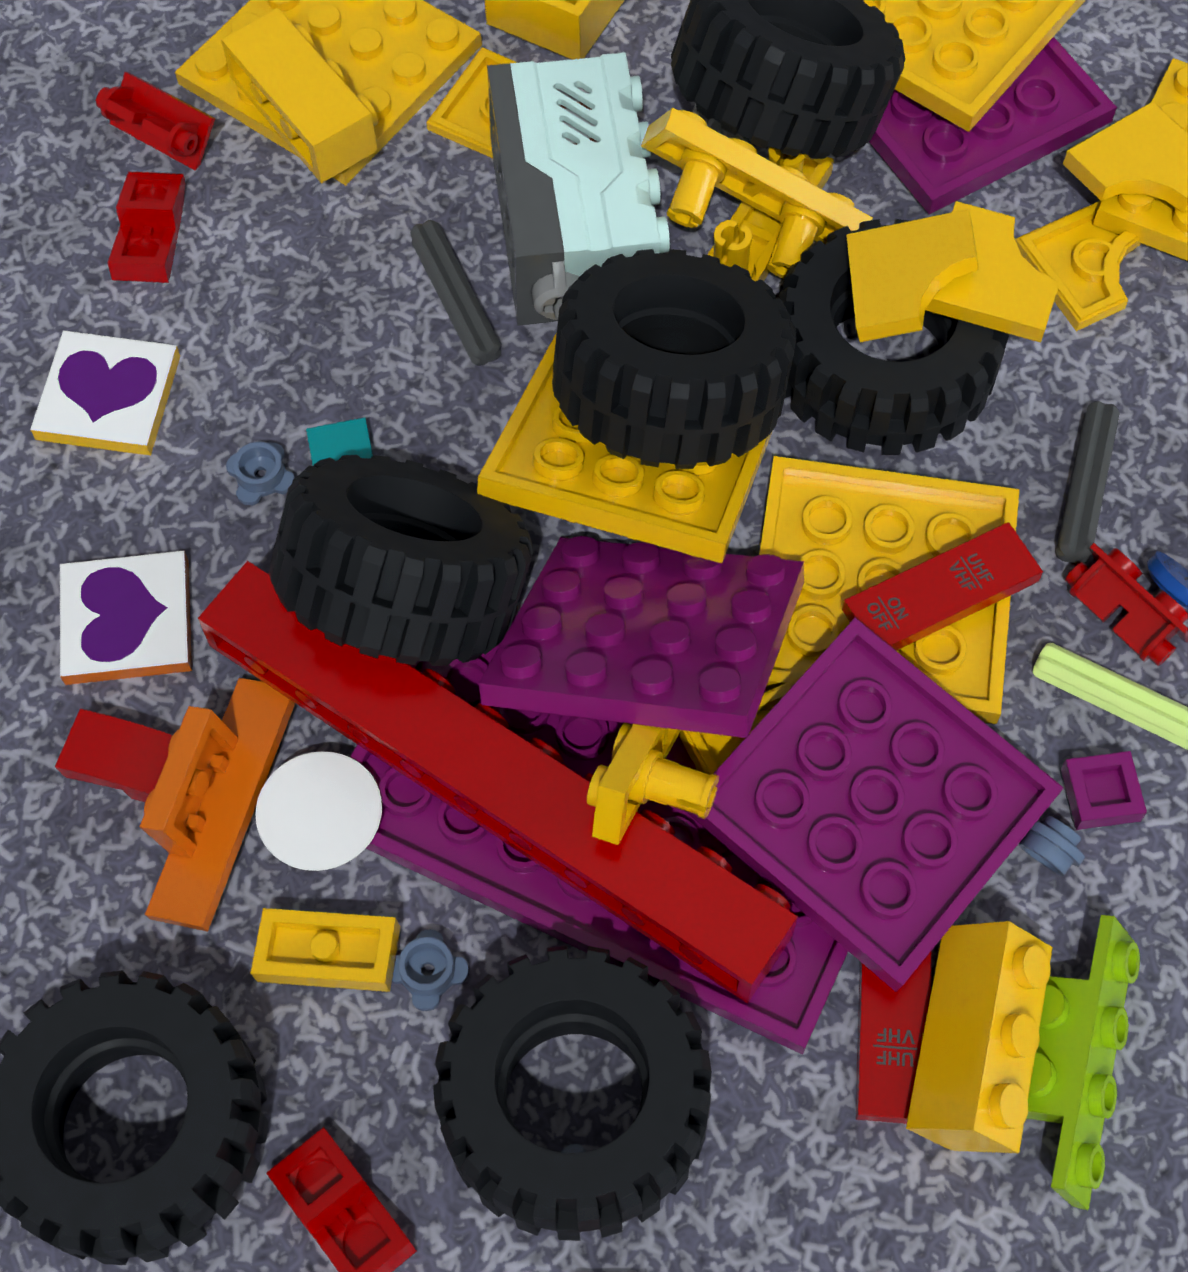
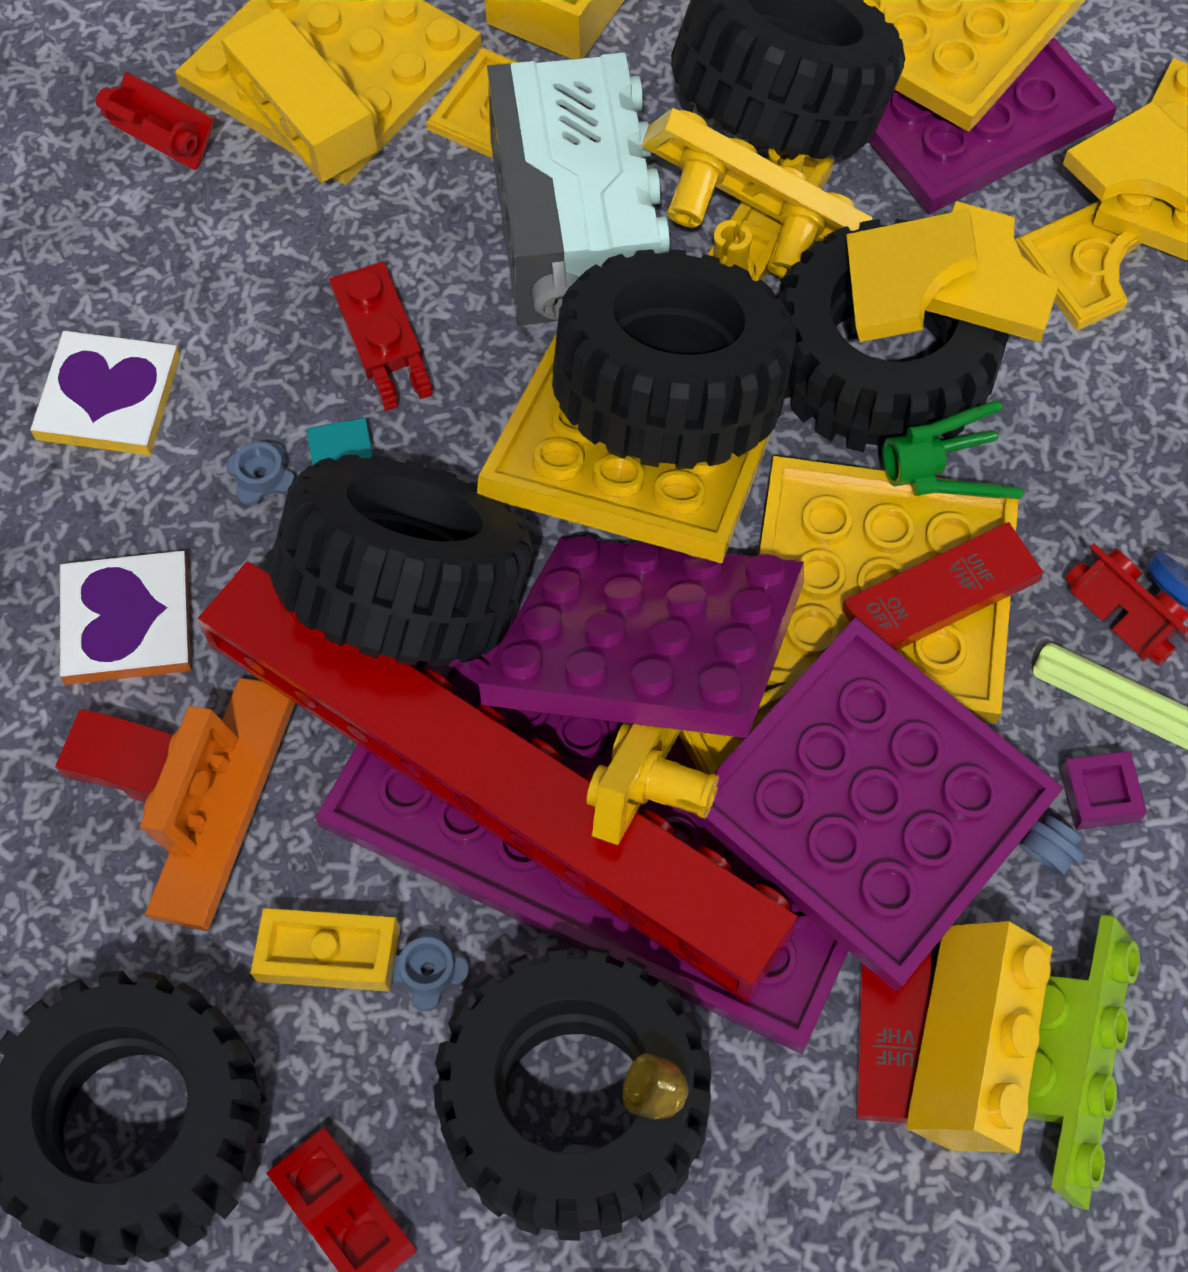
(149, 227): red slope -> none
(318, 811): white sticker -> none
(380, 330): none -> red hinge
(455, 293): dark grey axle -> none
(654, 1088): none -> clear yellow hinge
(921, 455): none -> green plant
(1087, 483): dark grey axle -> none

